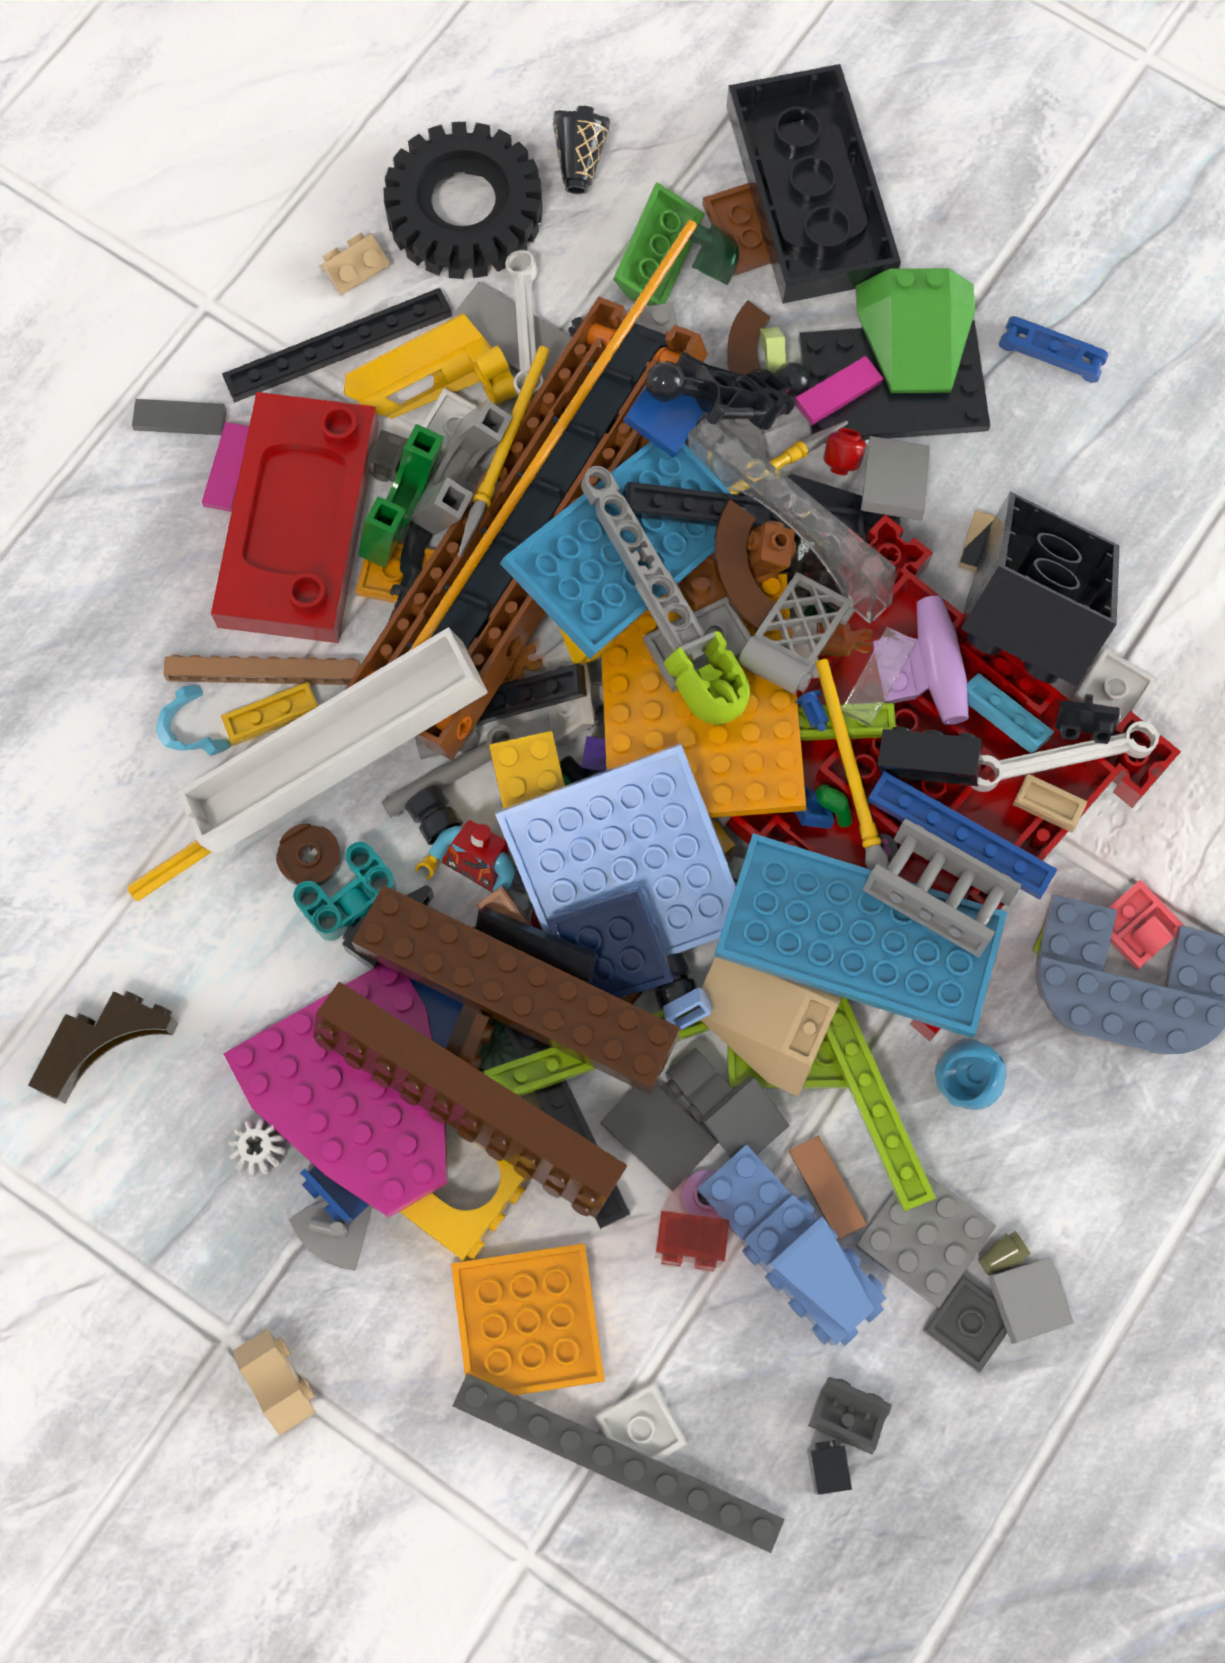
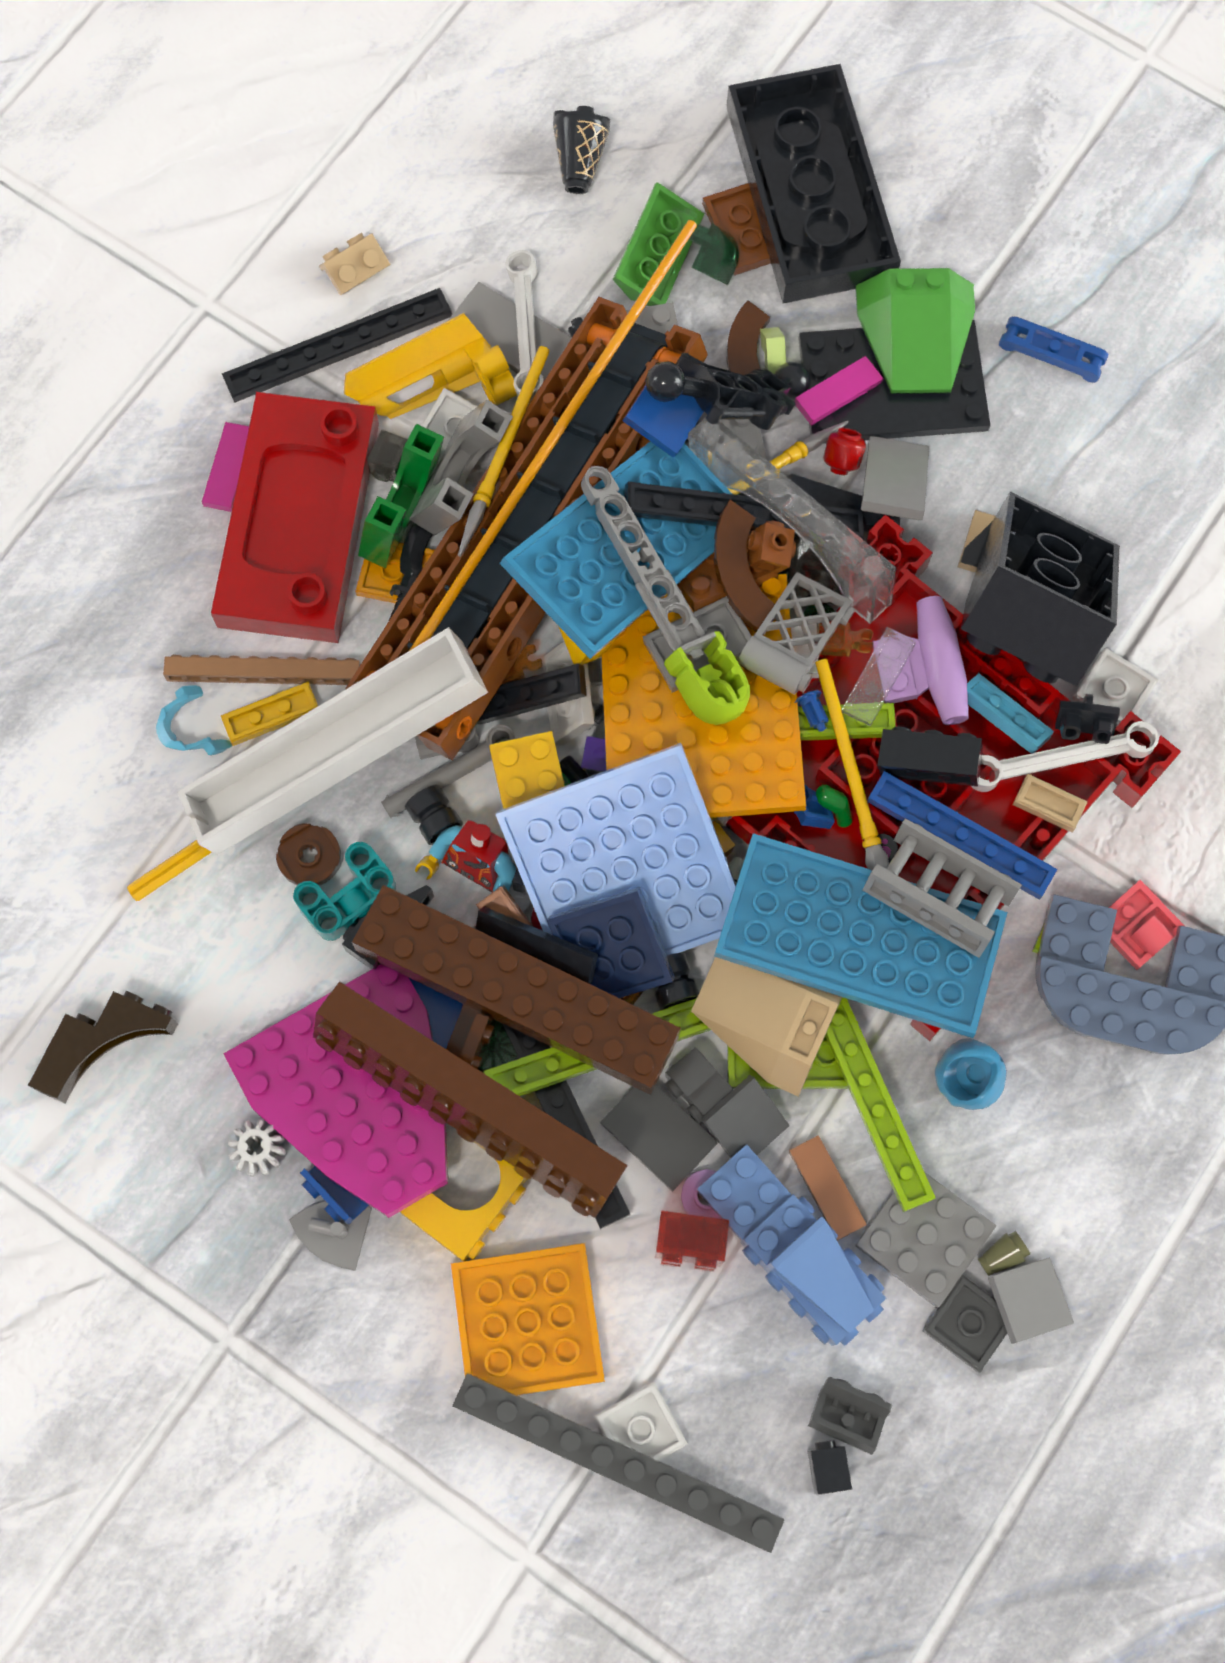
(179, 417): dark grey tile -> none
(274, 1381): tan brick -> none
(473, 246): black tyre -> none
(686, 1003): light blue piece -> none

